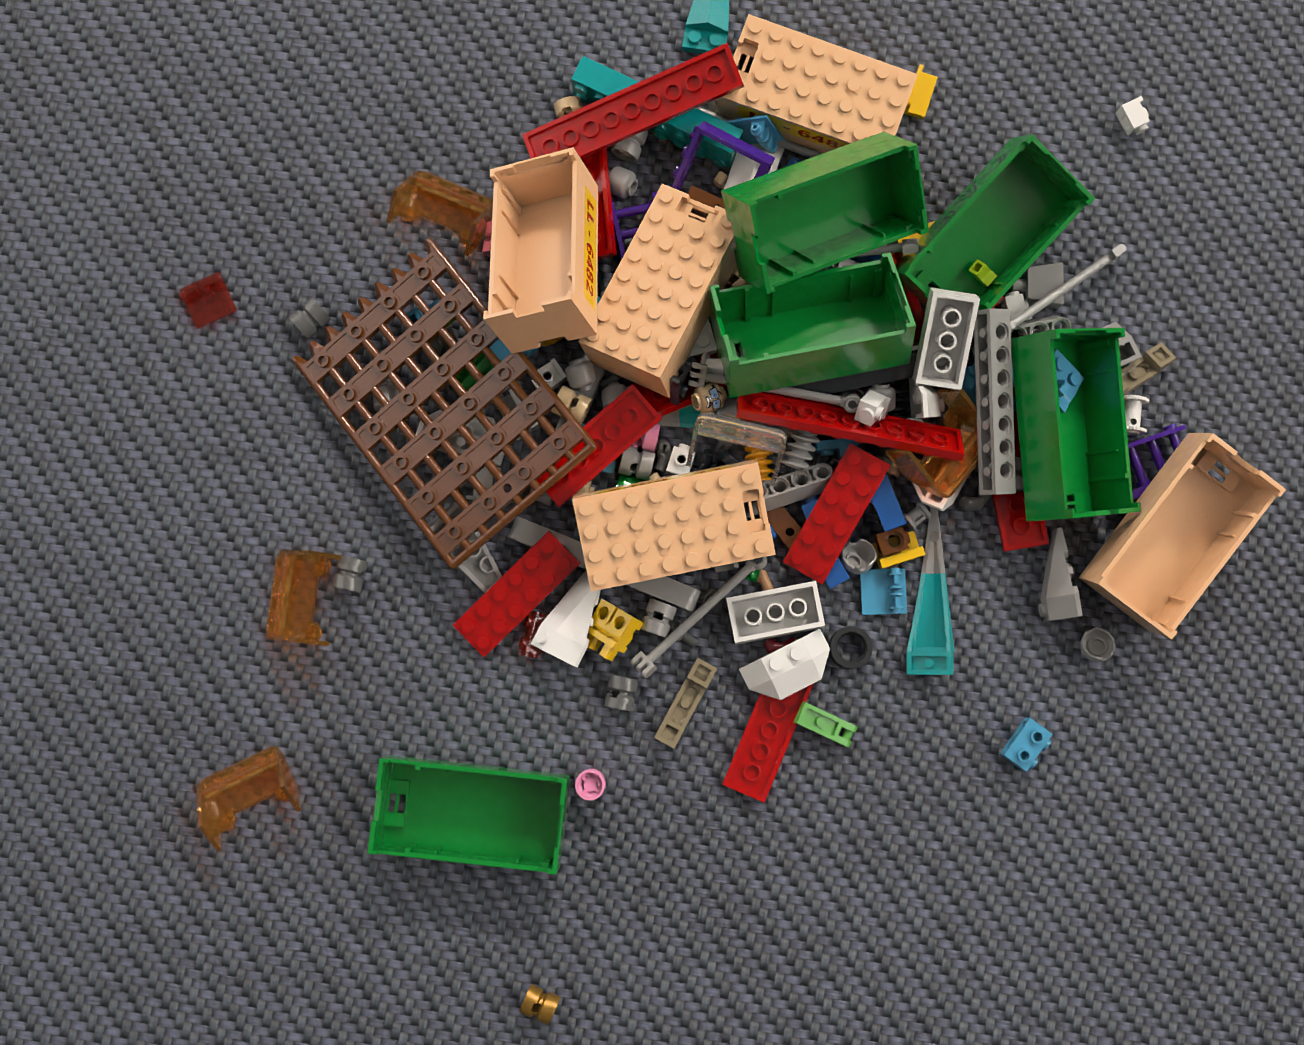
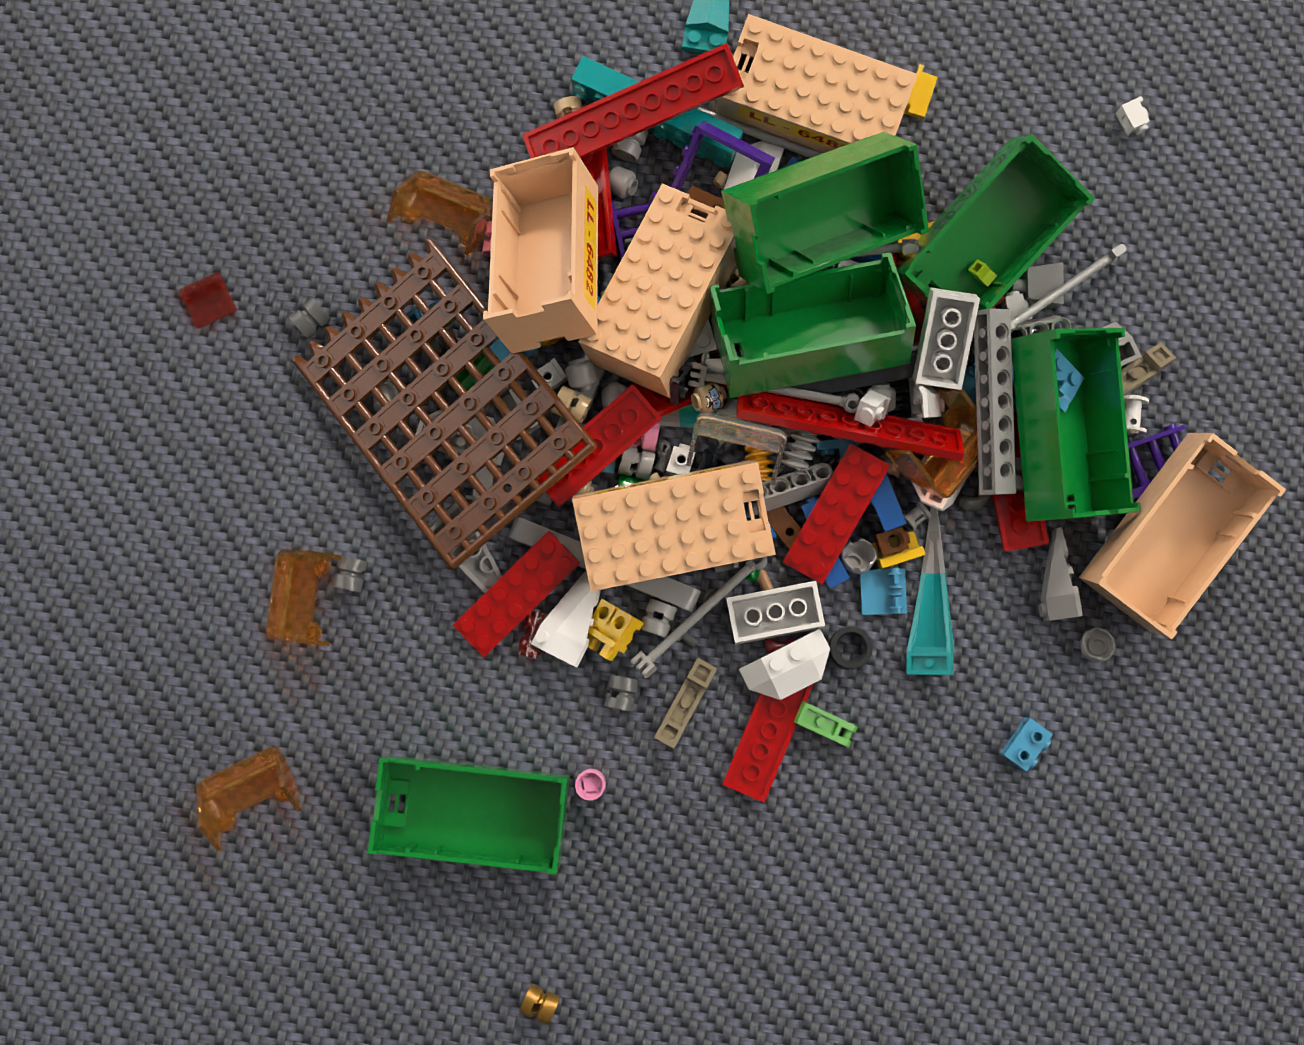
(759, 131): dark azure hinge -> none

